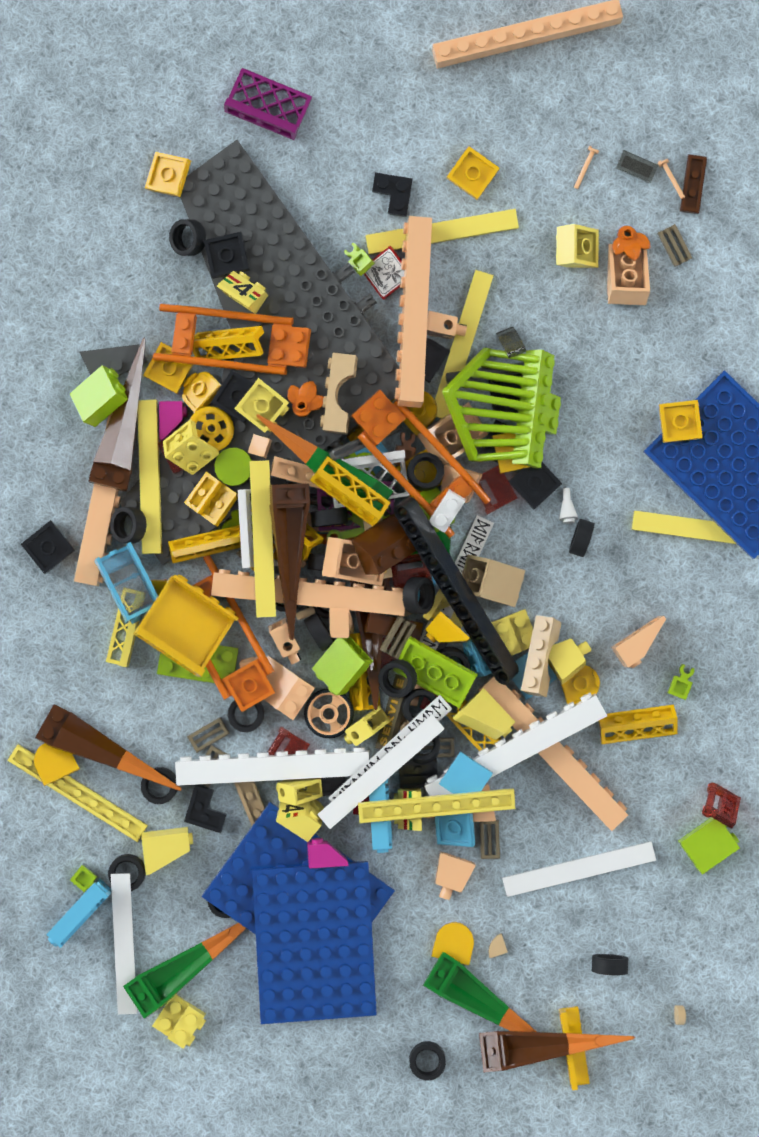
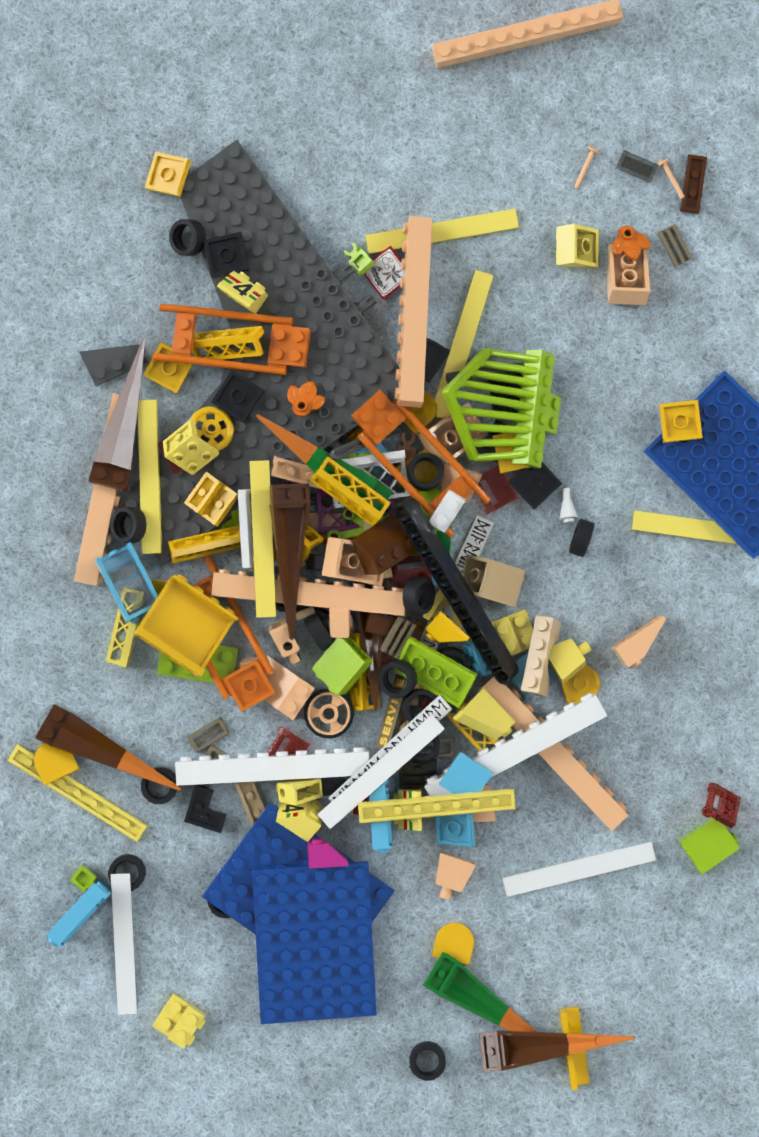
(47, 547): black plate -> none
(98, 396): brick -> none
(161, 983): green plate -> none
(164, 846): light yellow slope -> none
(170, 417): dark pink slope -> none
(200, 390): yellow tile -> none
(233, 466): lime tile -> none
(245, 728): black tyre -> none
(259, 446): light nougat slope -> none
(262, 118): magenta fence -> none
(262, 401): light yellow plate -> none
(329, 517): black tyre -> none
(342, 369): tan arch -> none
(361, 729): light yellow torso -> none
(398, 188): black plate -> none
(436, 327): light nougat torso -> none
(472, 173): yellow plate -> none
(497, 842): dark tan tile -> none
(497, 946): tan tile -> none
(511, 342): clear smoke tile -> none
(610, 964): black tyre -> none
(638, 720): yellow fence -> none
(679, 1015): tan tile -> none
(680, 685): lime plate -> none

